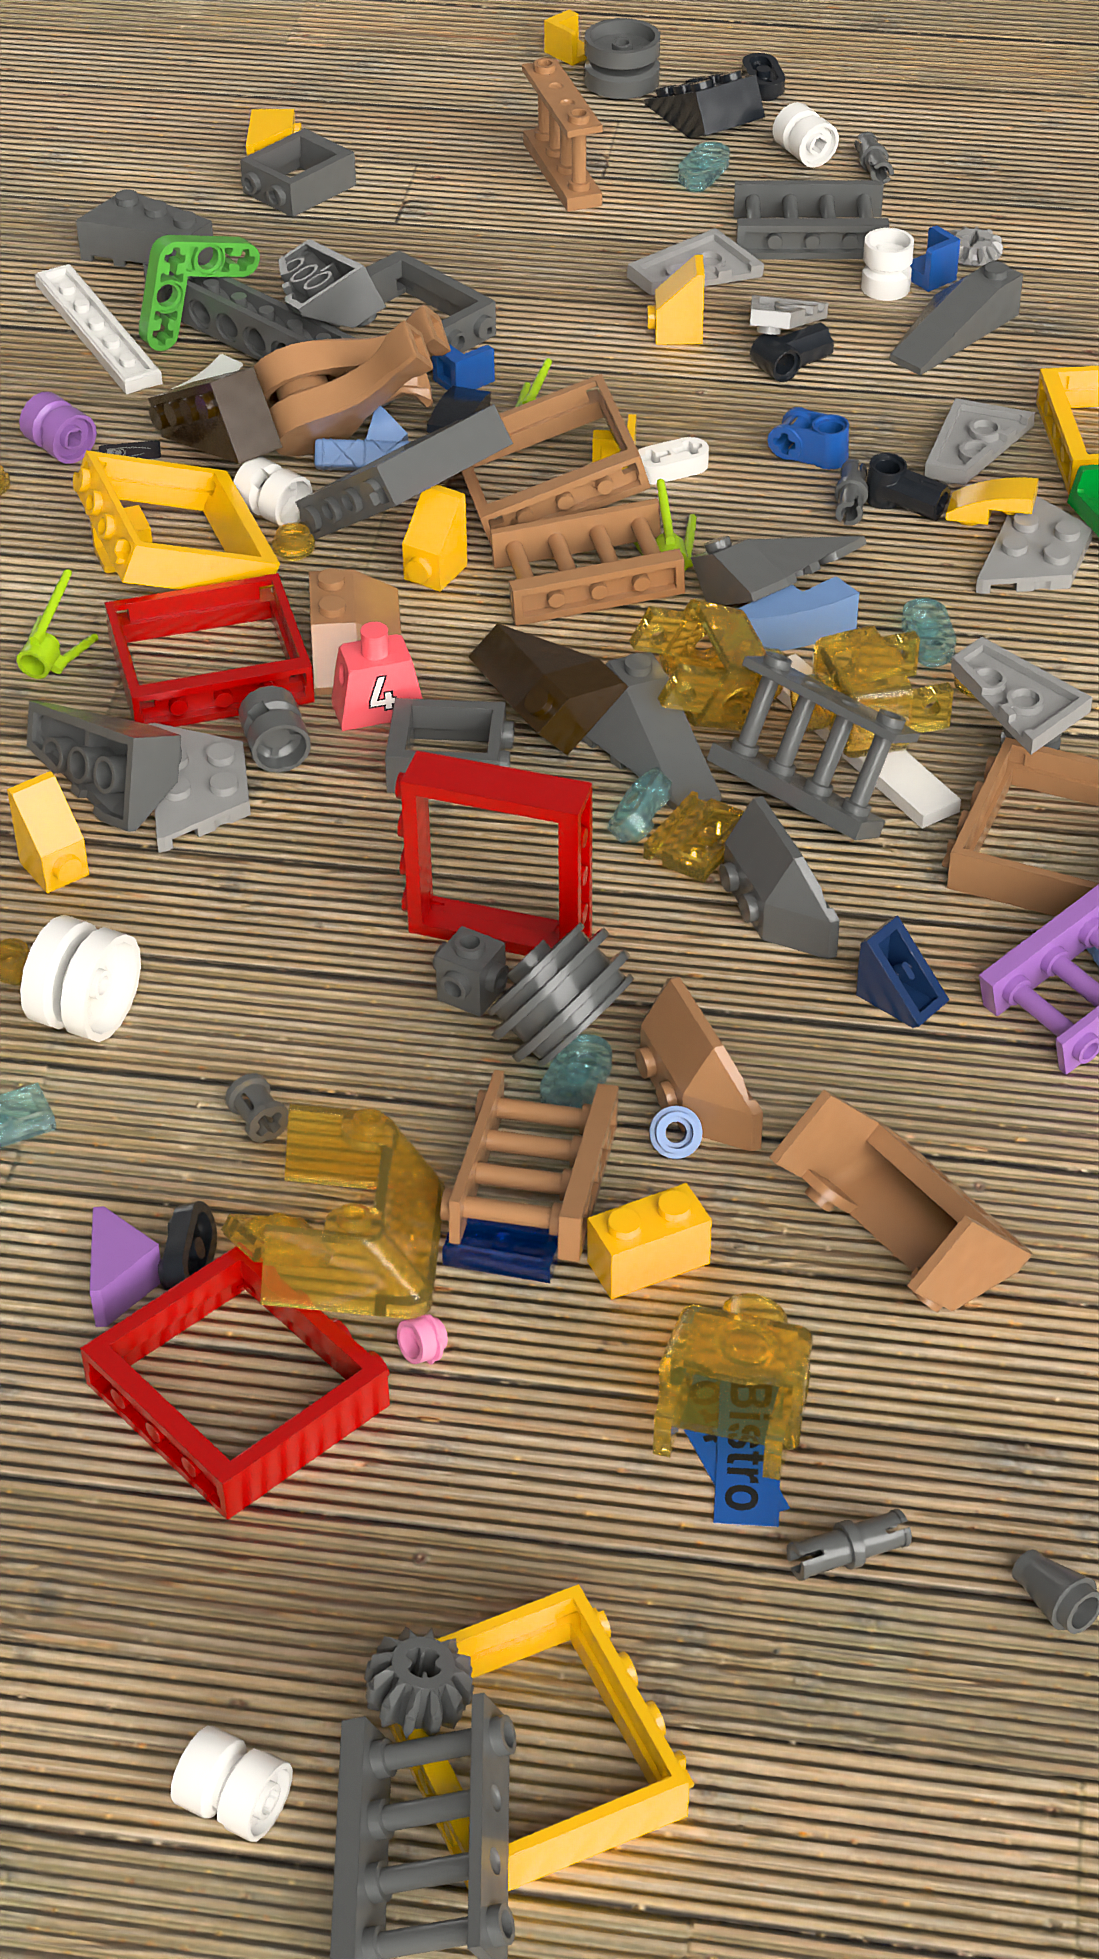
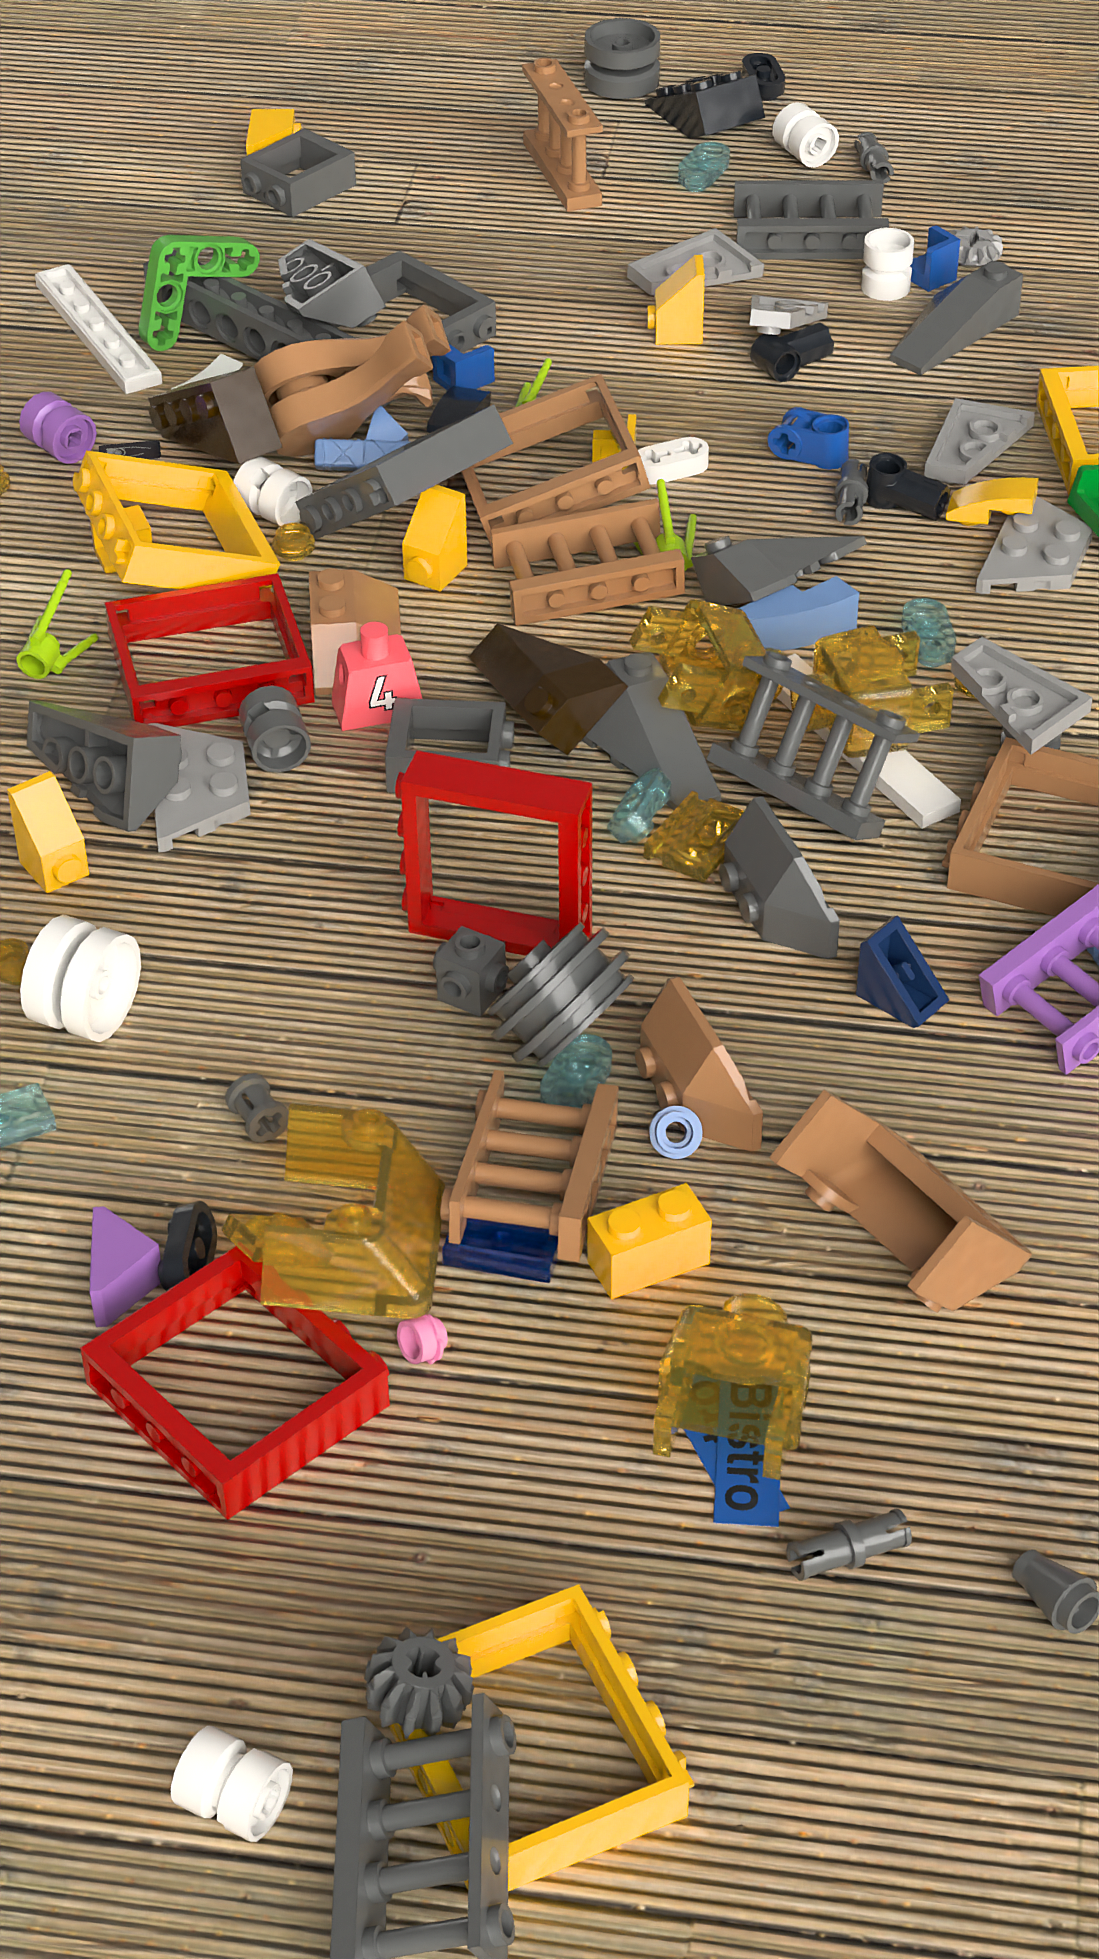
(130, 225): dark grey wedge -> none
(562, 38): yellow panel -> none

